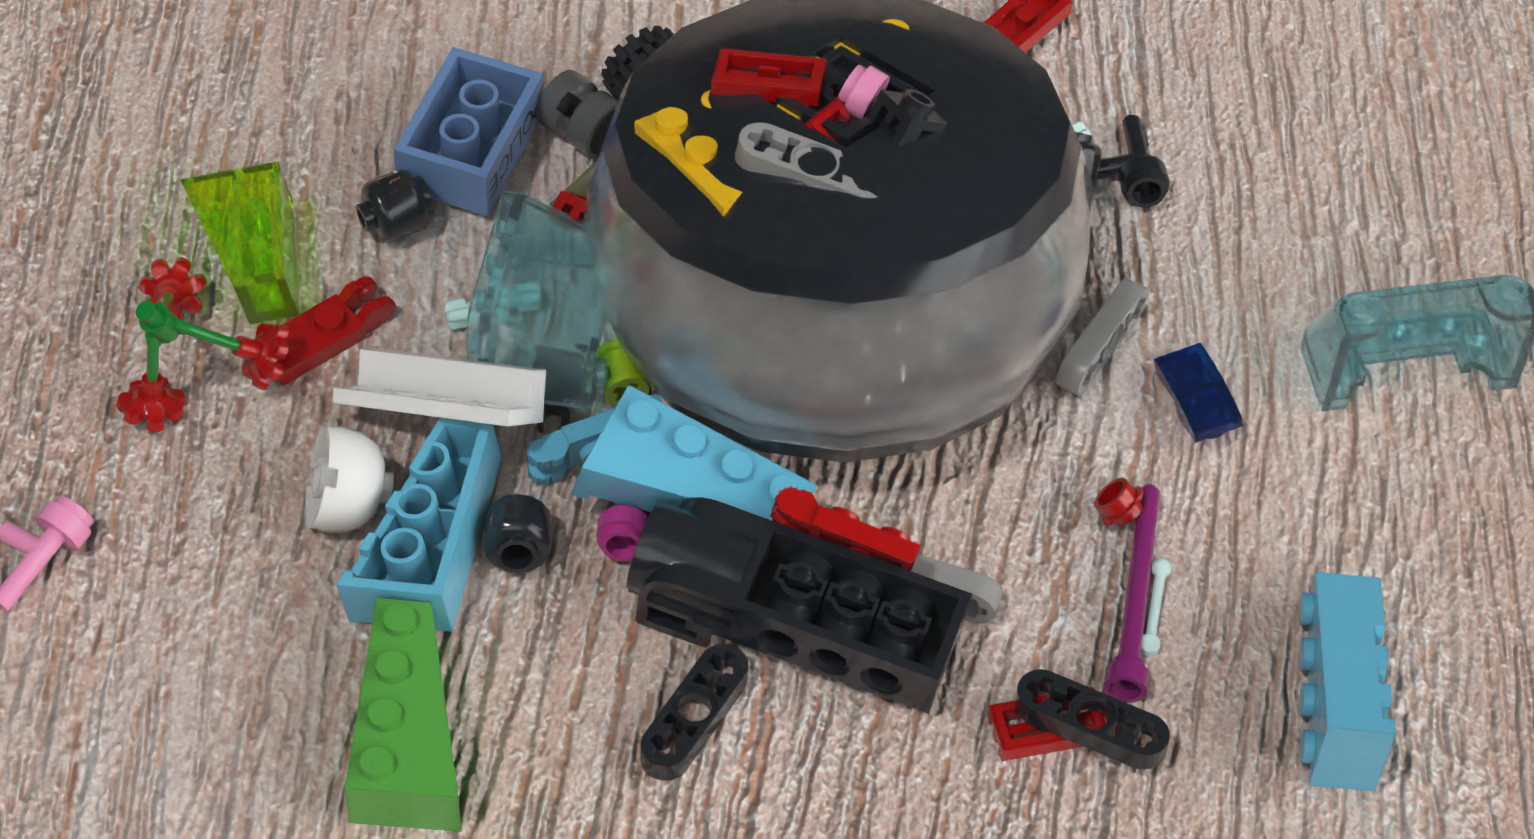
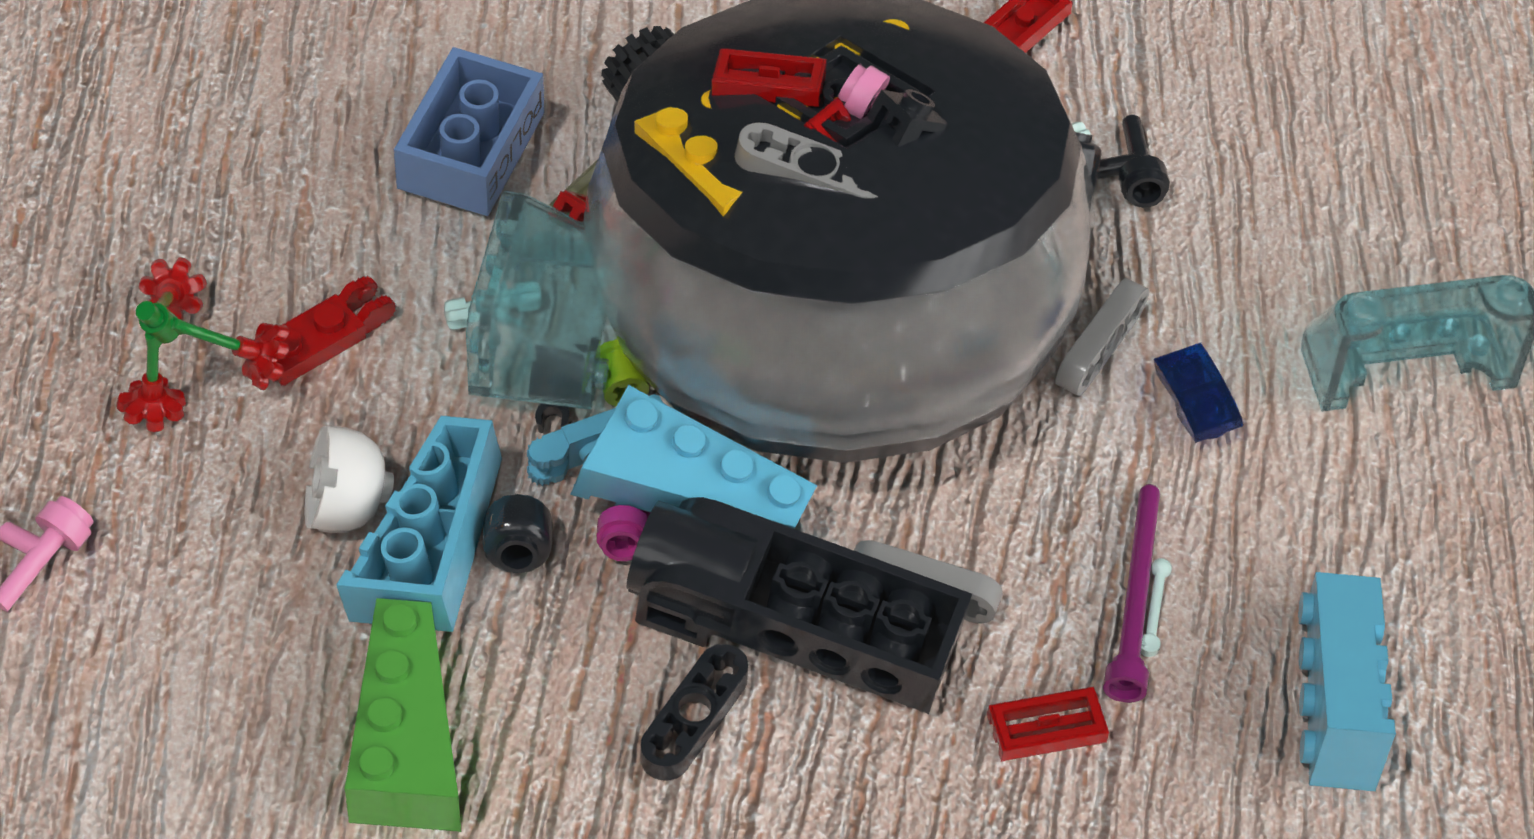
(252, 234): clear neon green wedge -> none
(394, 205): black head -> none
(446, 388): white fence -> none
(577, 111): dark grey wheel -> none
(843, 527): red hinge -> none
(1101, 740): black beam -> none
(1119, 502): red plate -> none

